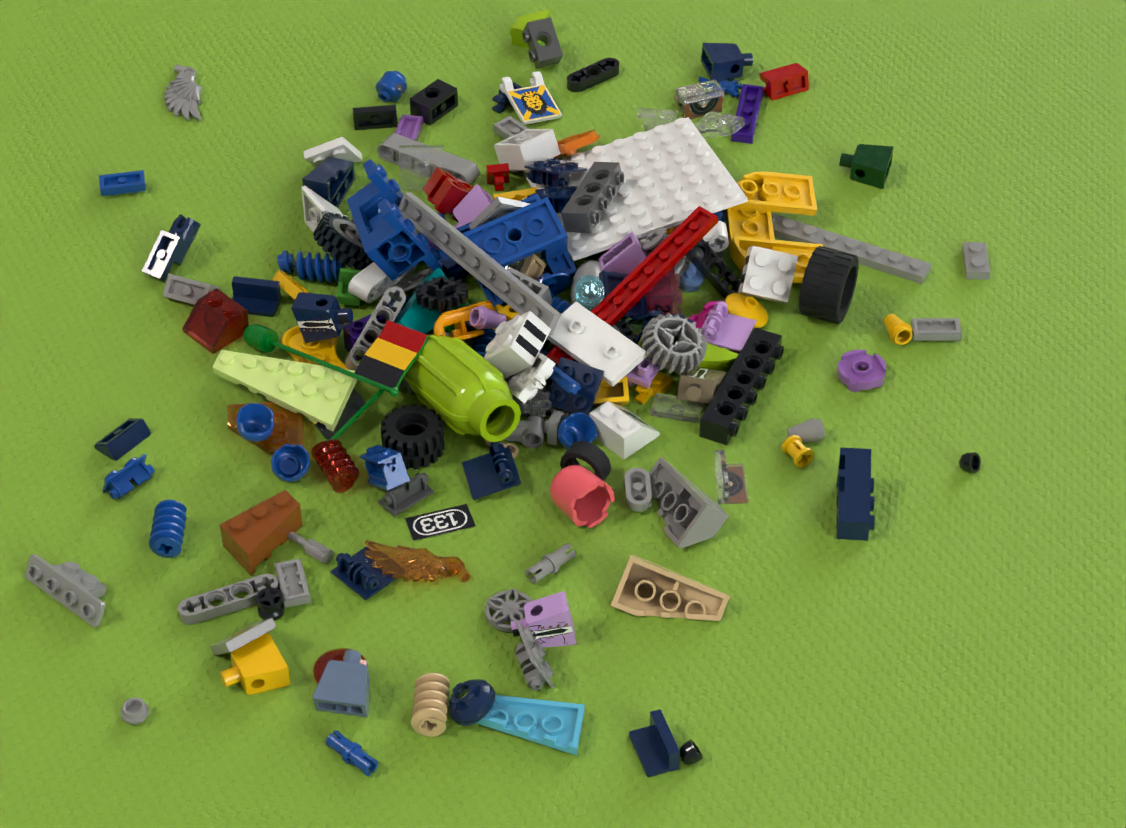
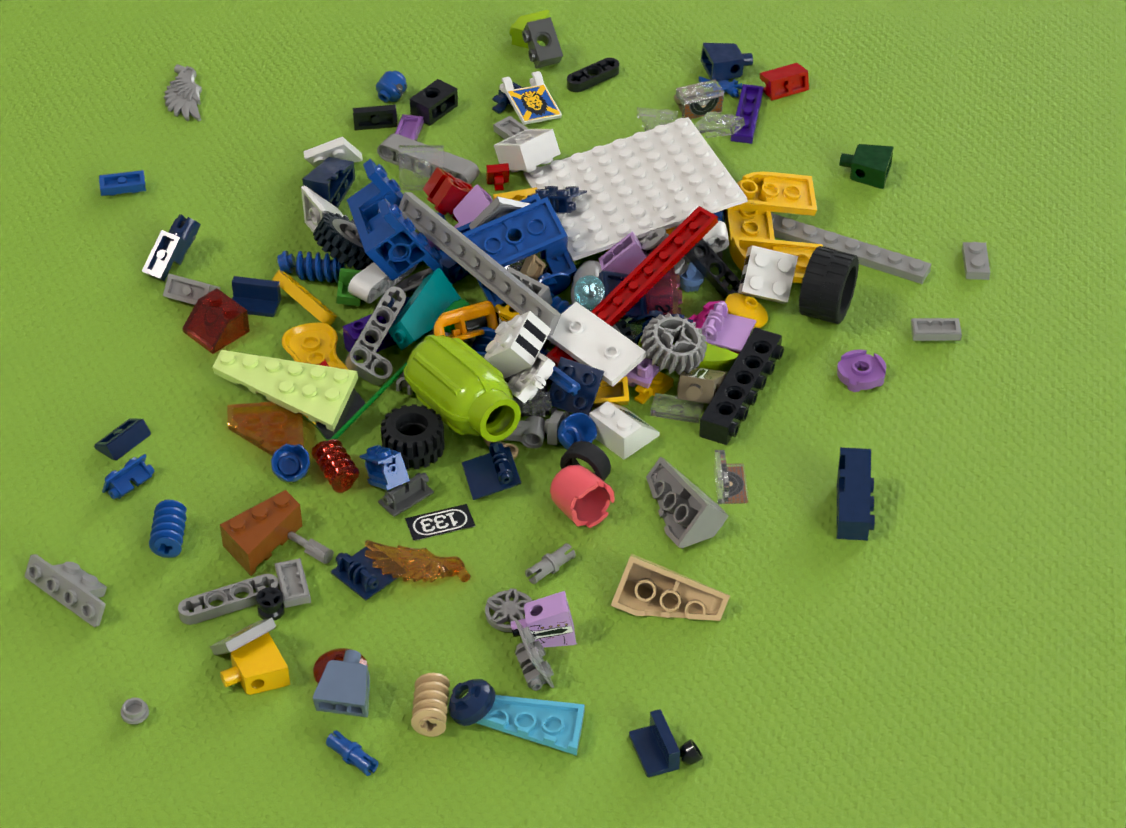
(255, 422): blue hair -> none
(319, 316): dark blue torso -> none
(381, 365): flag -> none
(441, 294): black gear -> none
(485, 318): lavender cone -> none
(552, 172): dark blue hinge -> none
(569, 145): orange plate -> none
(592, 197): dark grey brick -> none
(638, 489): light grey plate -> none
(797, 451): yellow bush -> none
(809, 431): light grey cone -> none
(898, 330): yellow cone -> none
(970, 462): black hinge -> none

